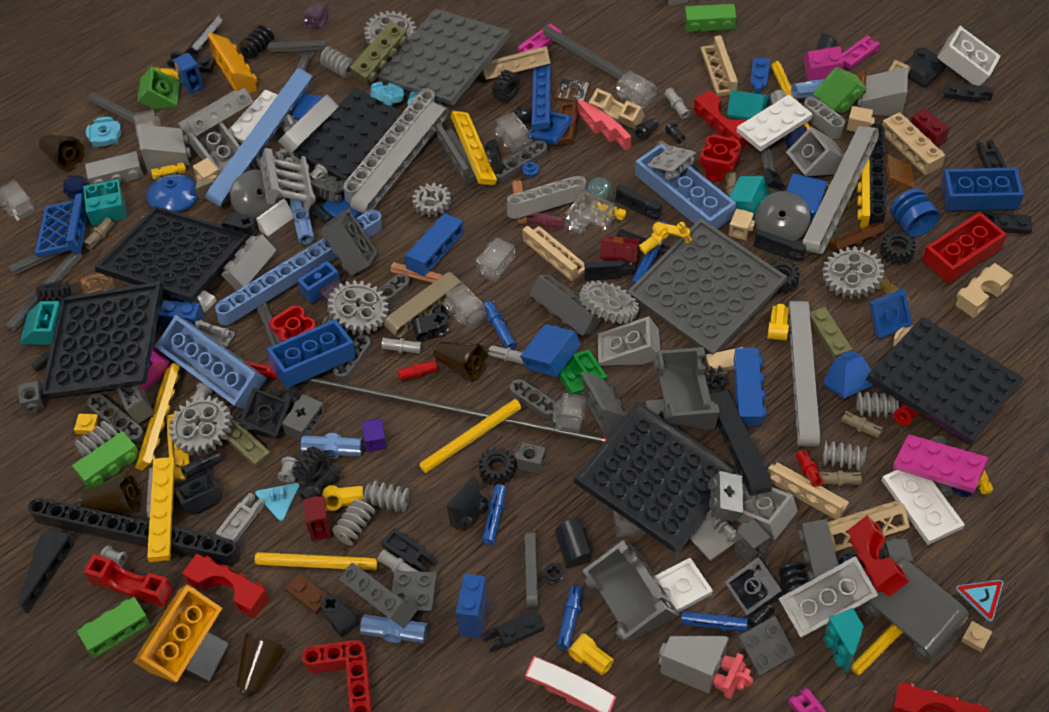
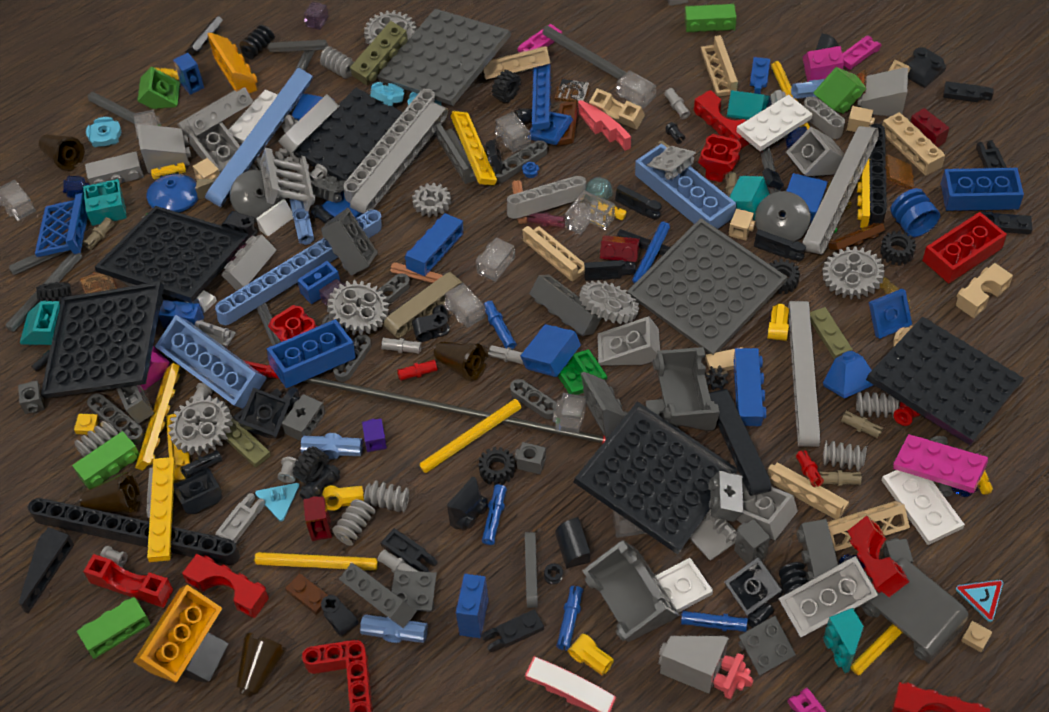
(204, 63): black hinge -> none
(646, 128): black cone -> none
(661, 231): yellow pin -> none
(968, 56): white brick -> none

